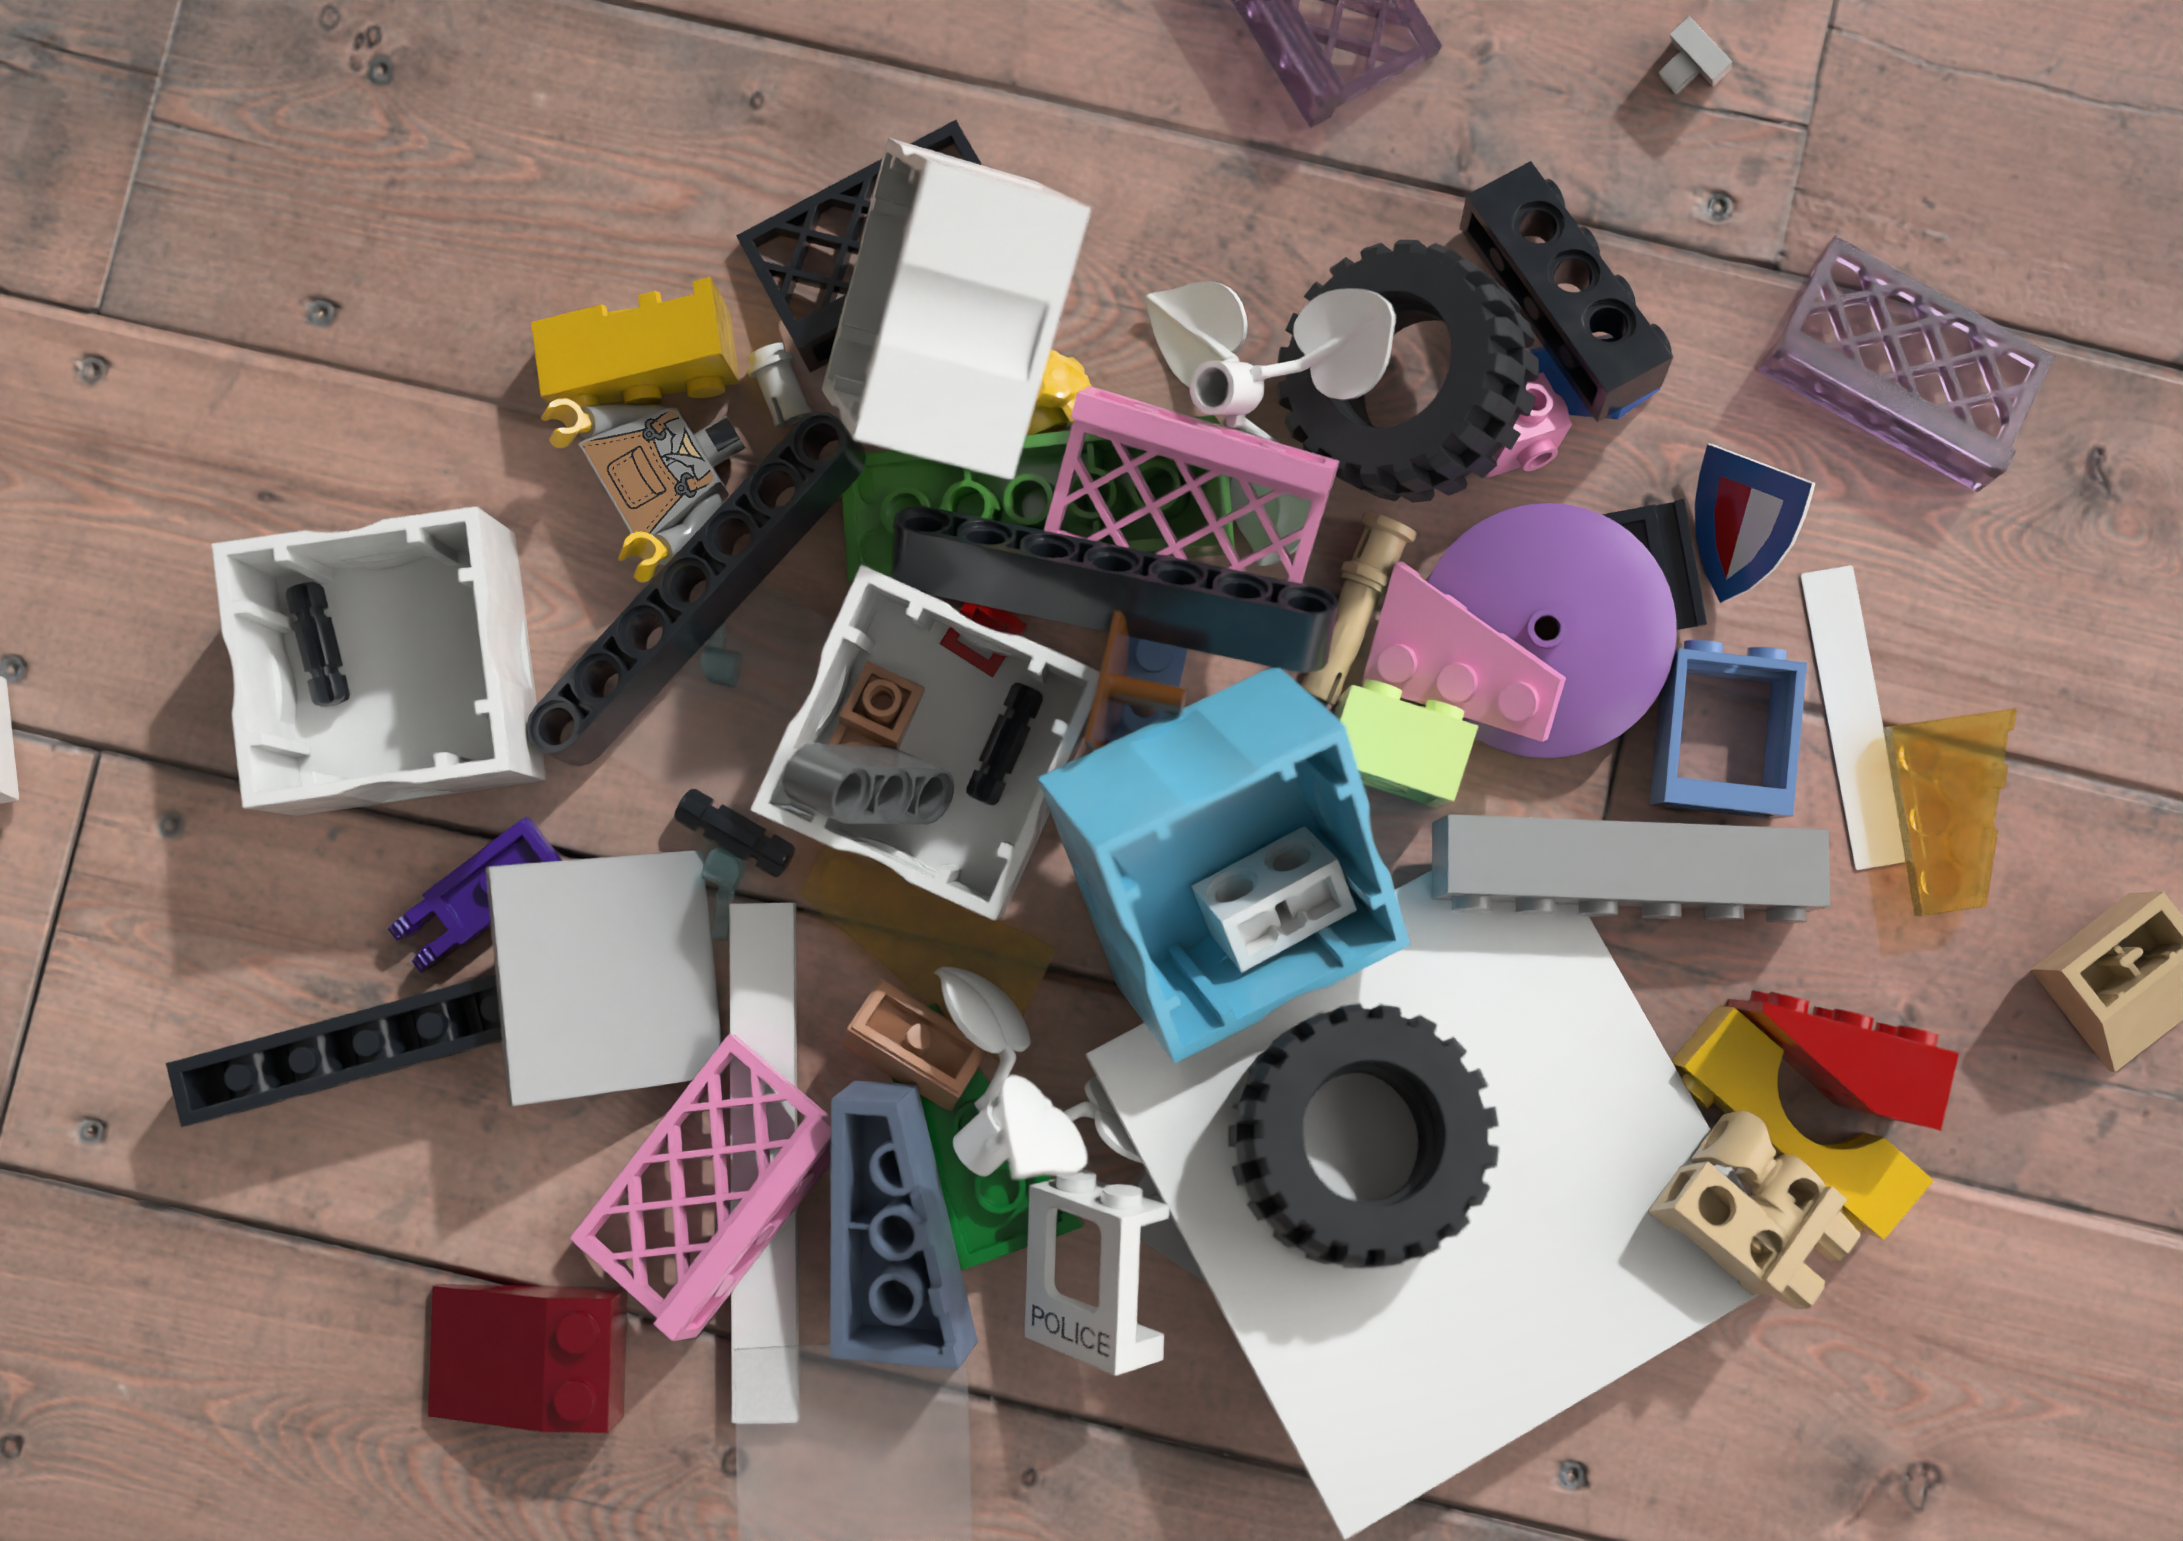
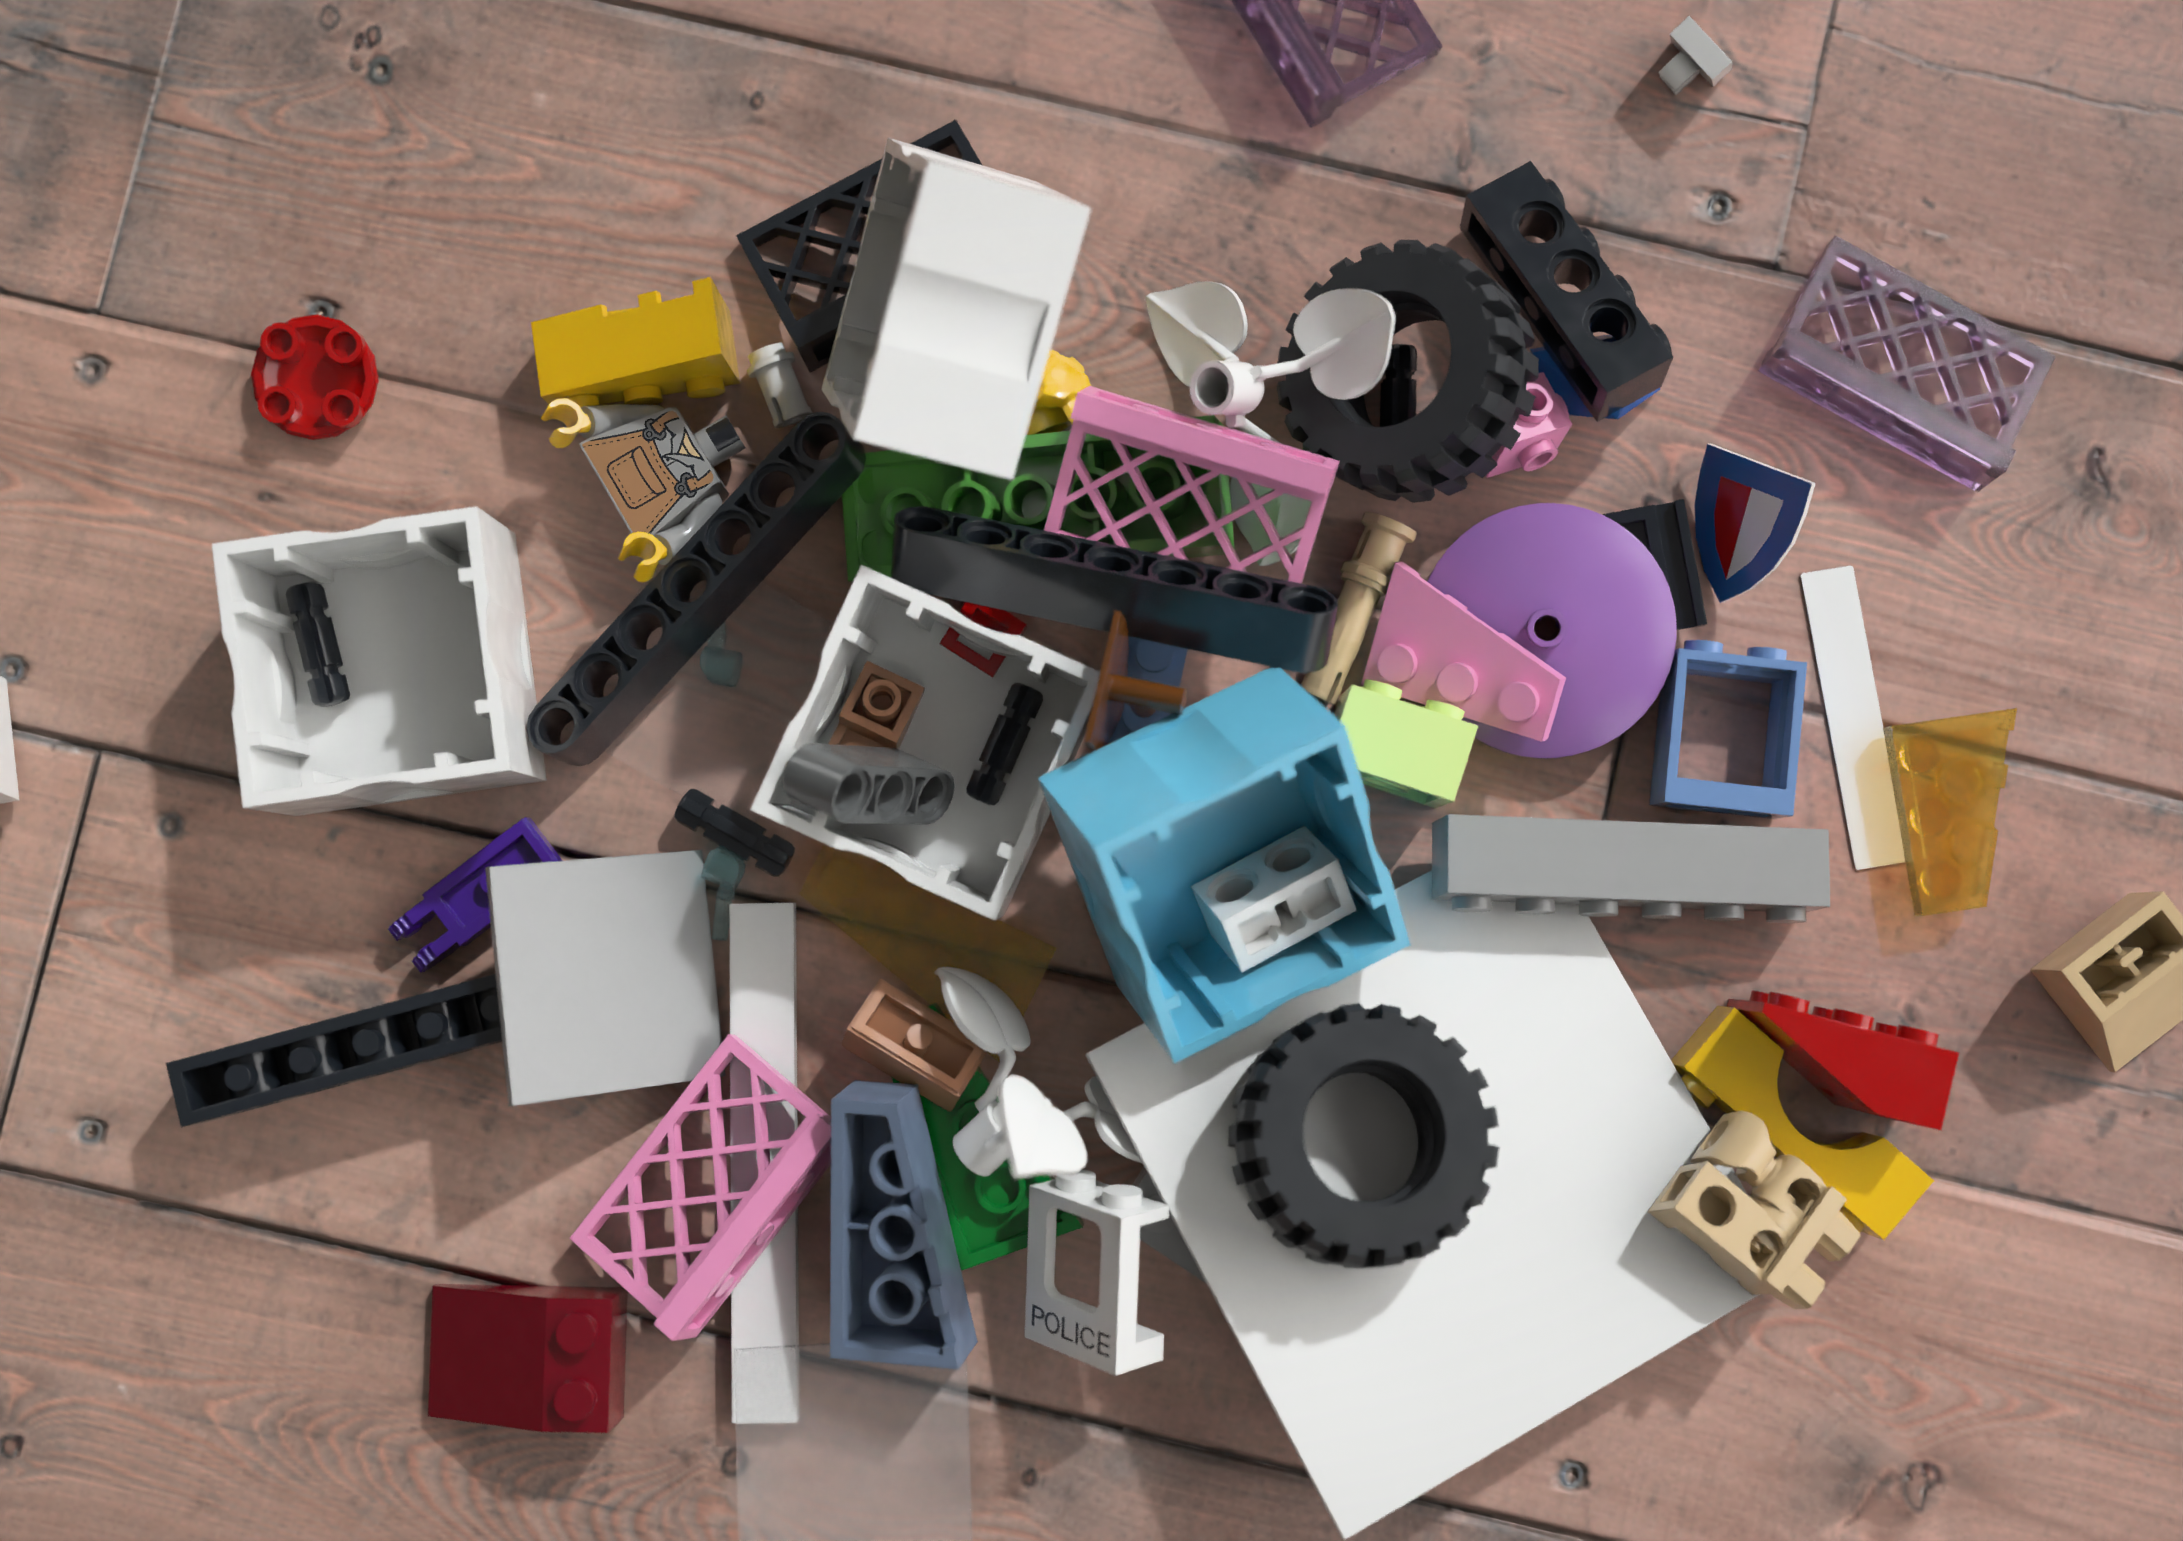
(314, 376): none -> red dish
(1399, 388): none -> black axle

